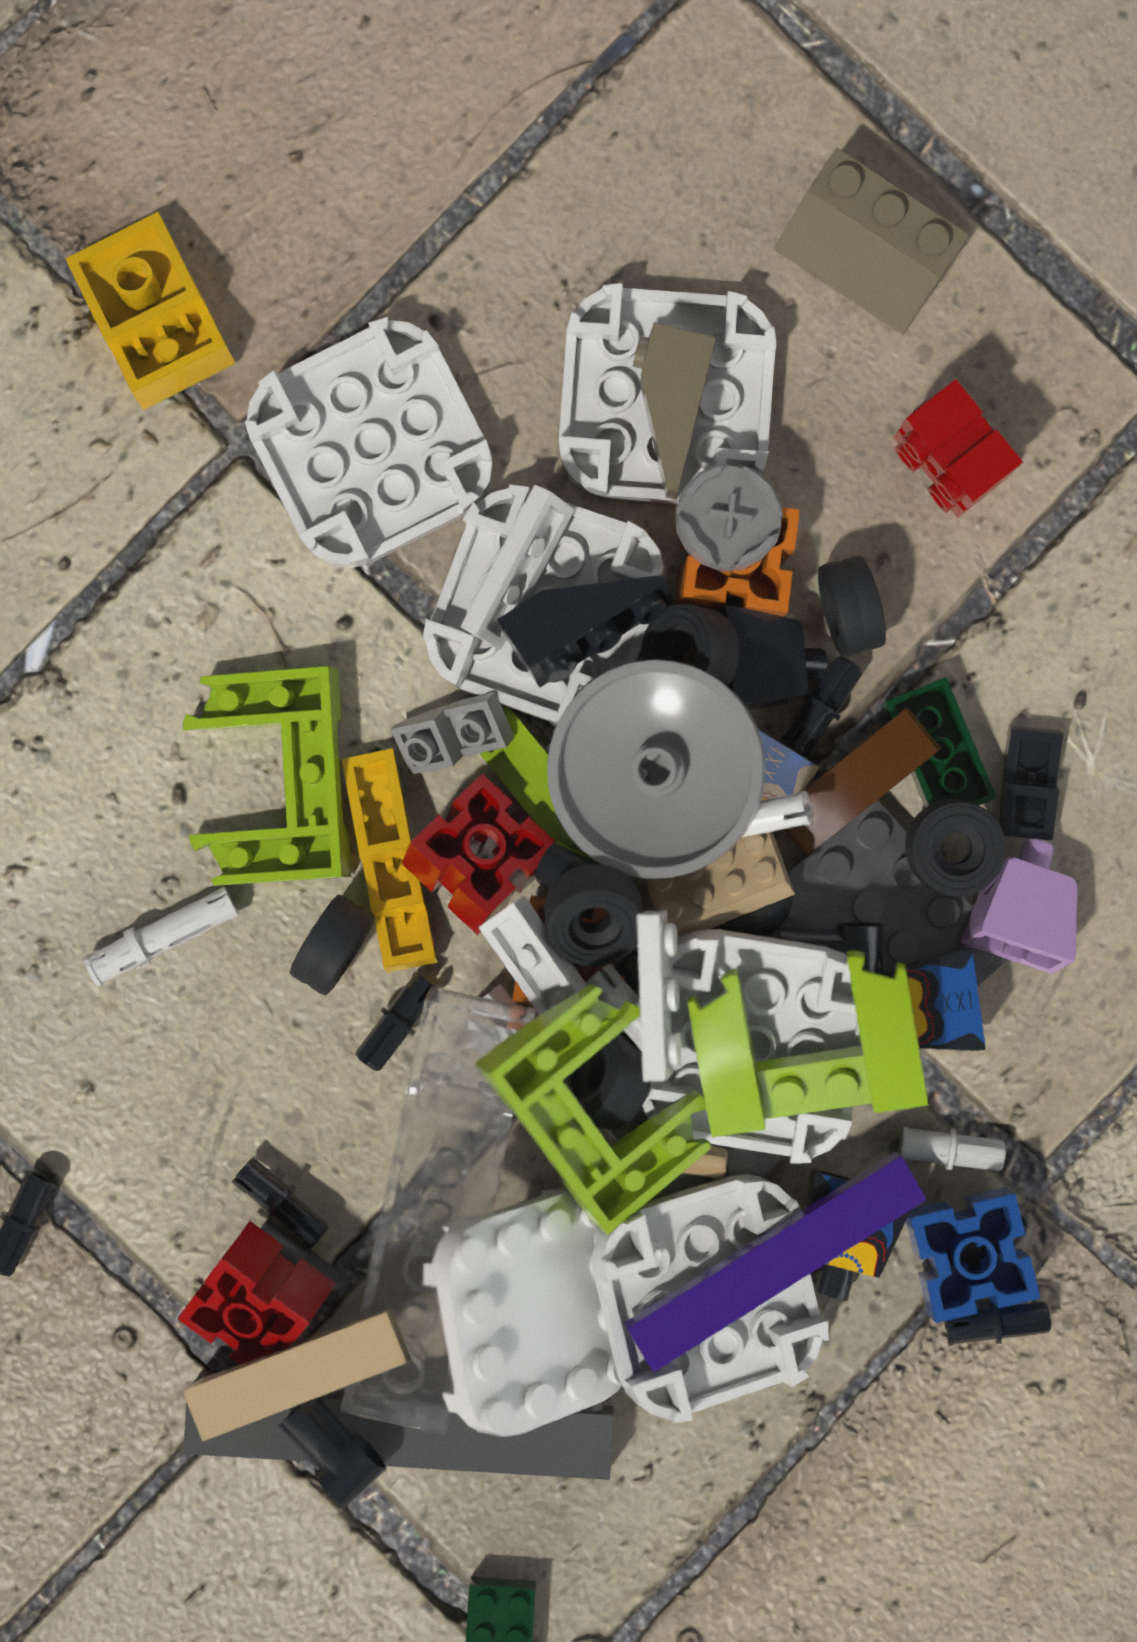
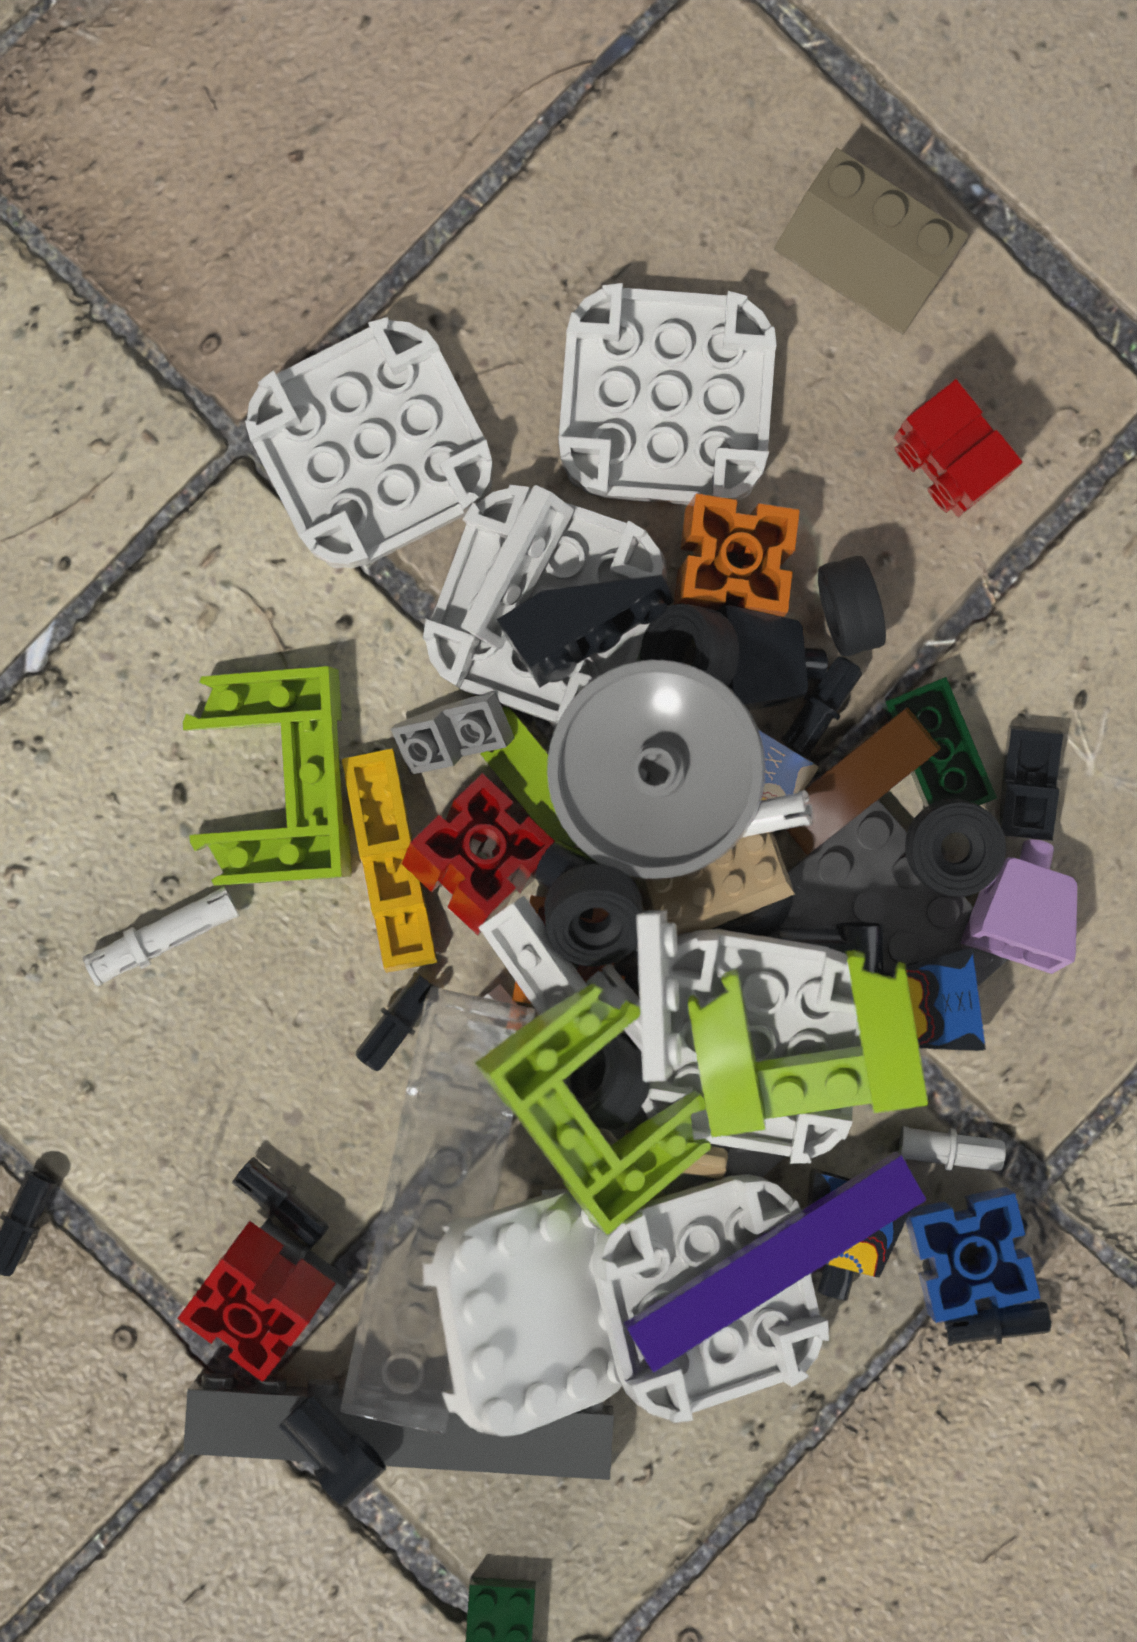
(150, 311): yellow slope -> none
(296, 1374): tan slope -> none
(332, 944): black tyre -> none
(672, 386): dark tan slope -> none
(728, 517): light grey tile -> none

